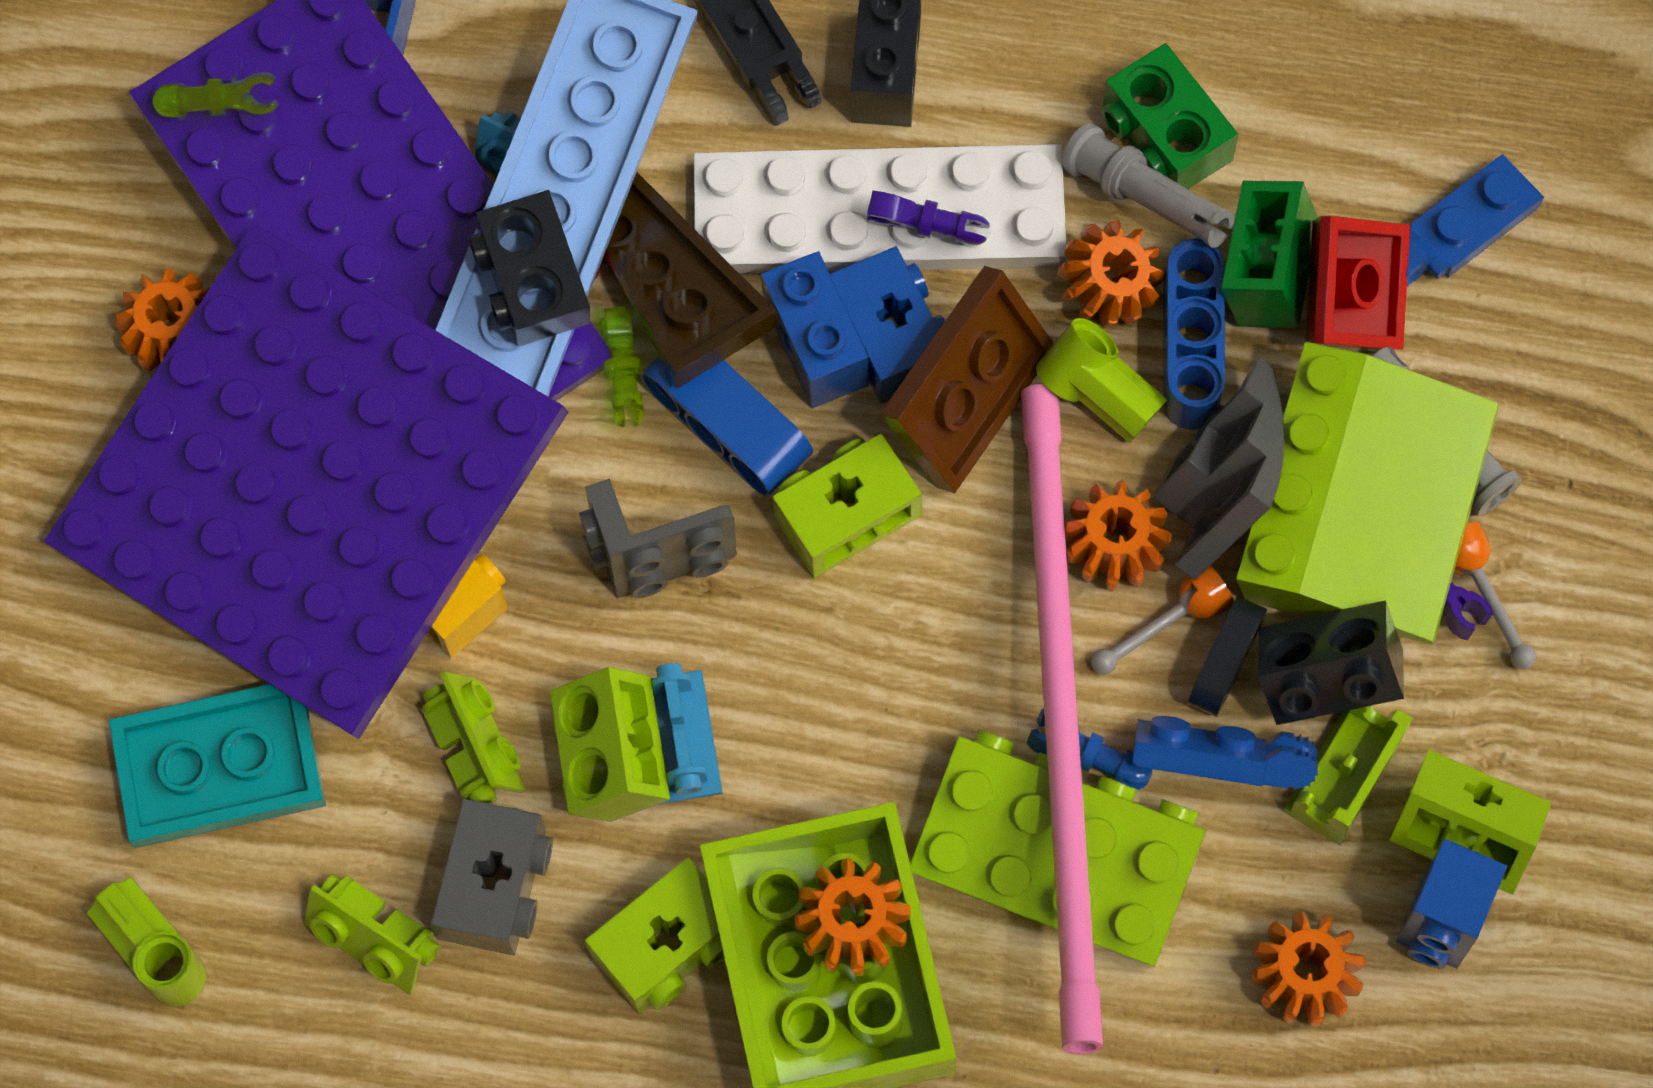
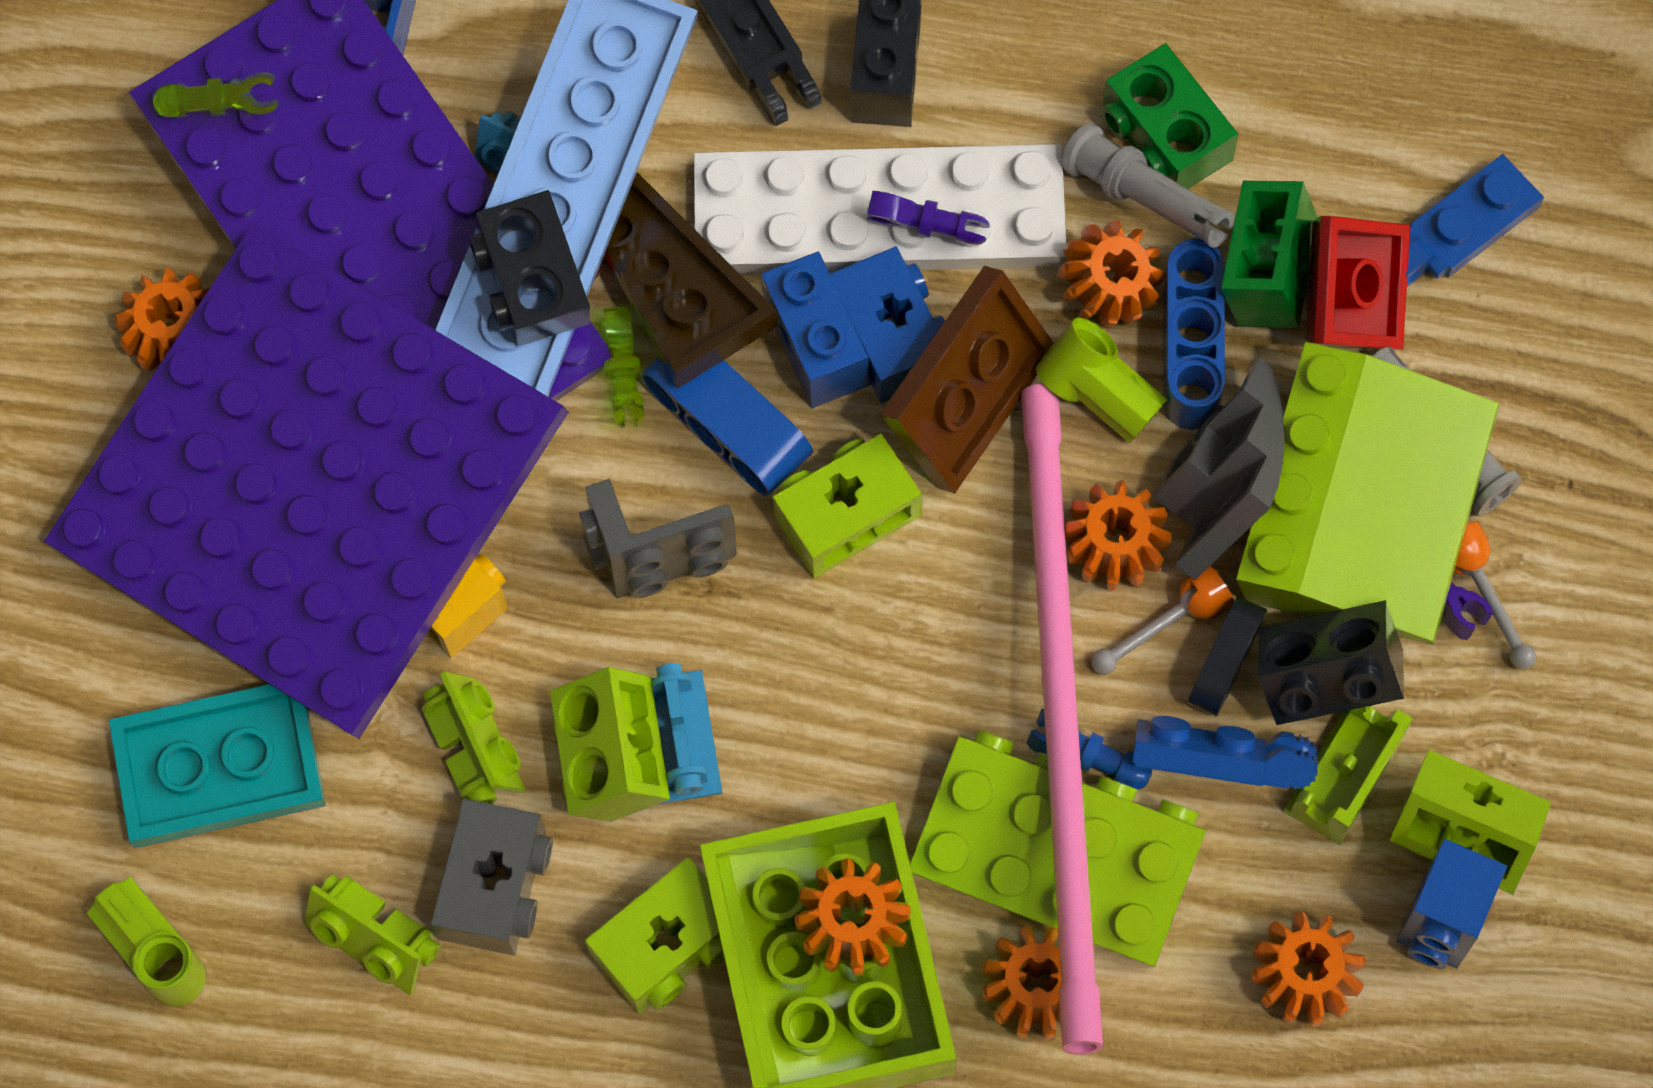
(1011, 977): none -> orange gear

